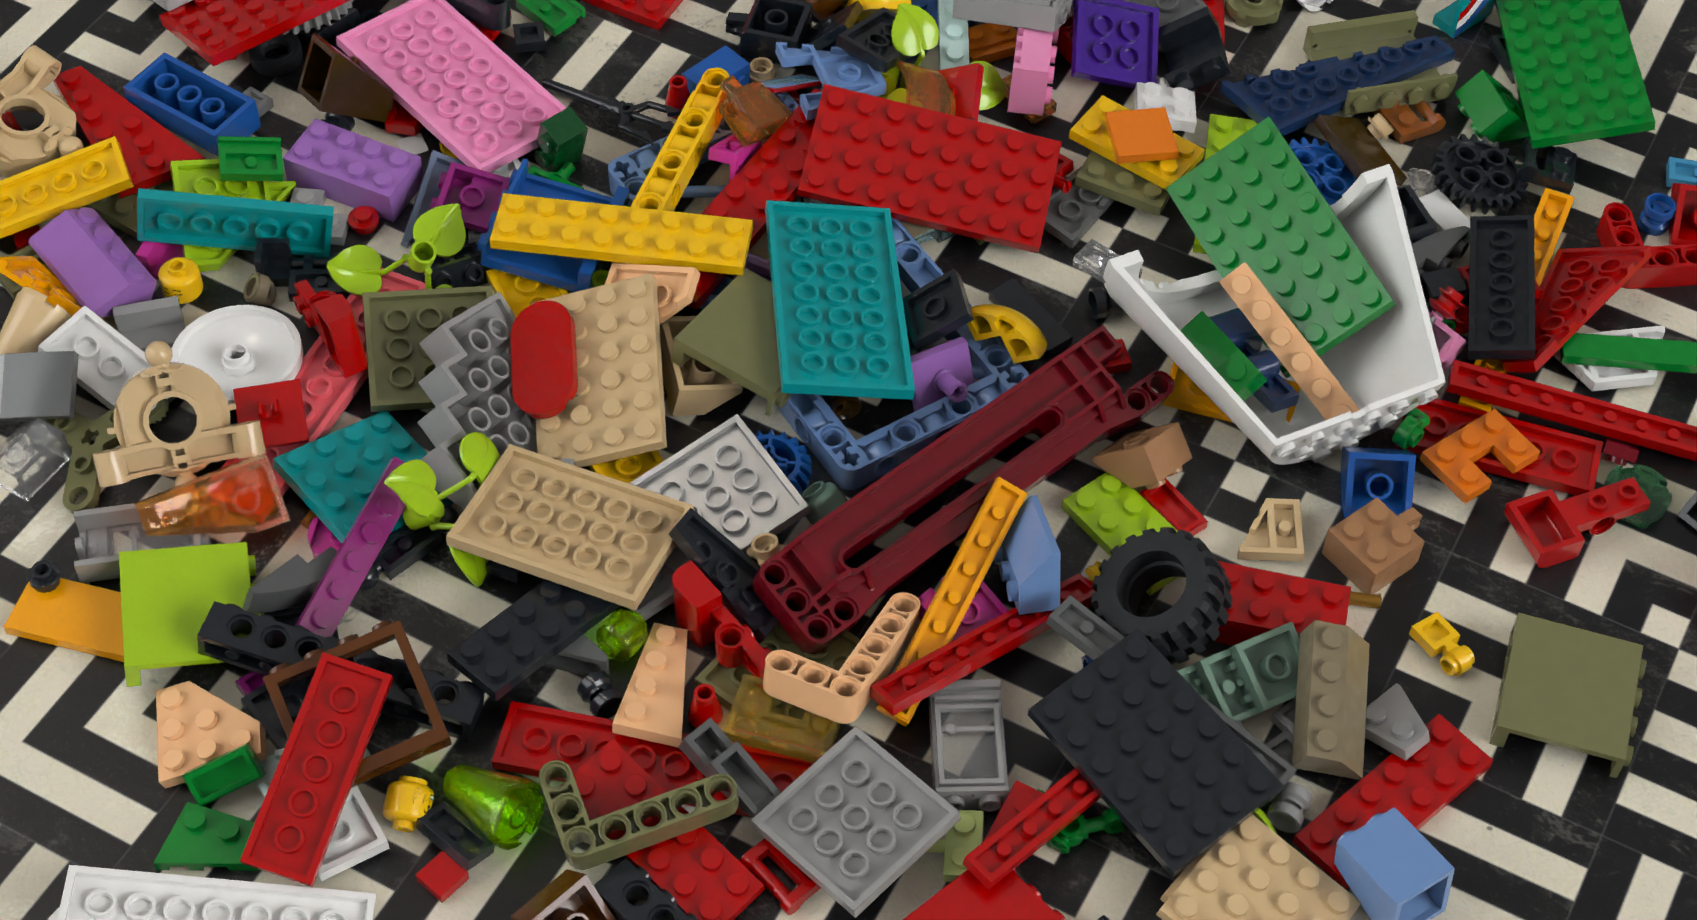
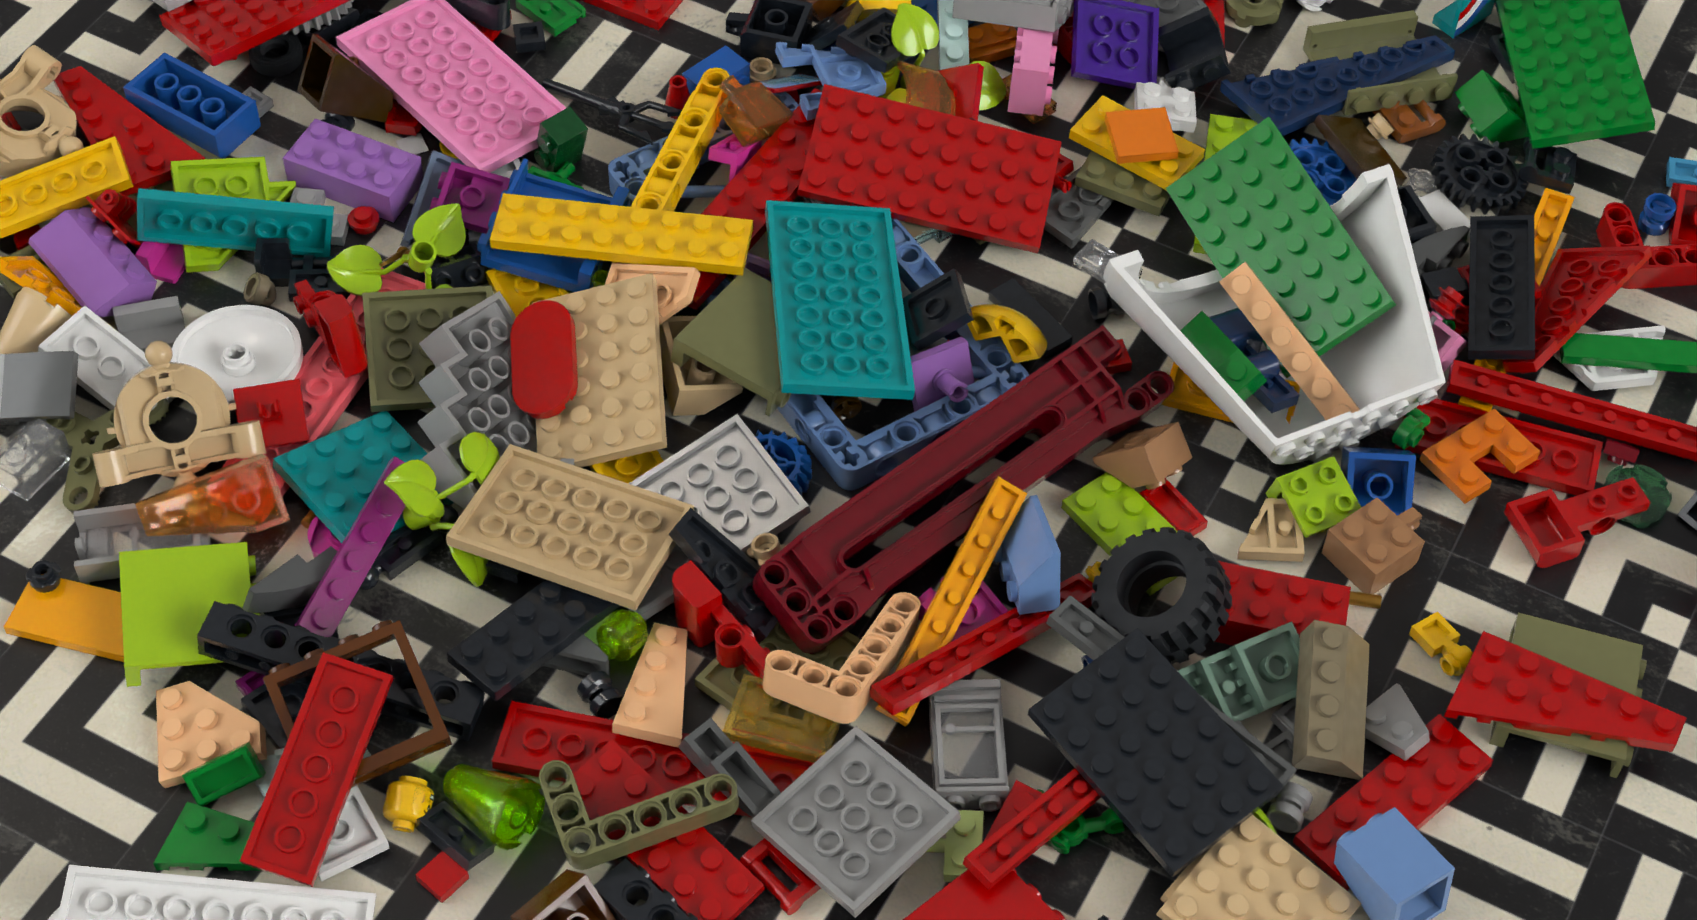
(117, 210): none -> red hinge
(181, 278): yellow head -> none
(250, 158): green plate -> none
(401, 250): none -> pearl gold piece
(704, 705): red cone -> none
(822, 500): sand green head -> none
(1316, 496): none -> lime bracket
(1548, 697): none -> red wing

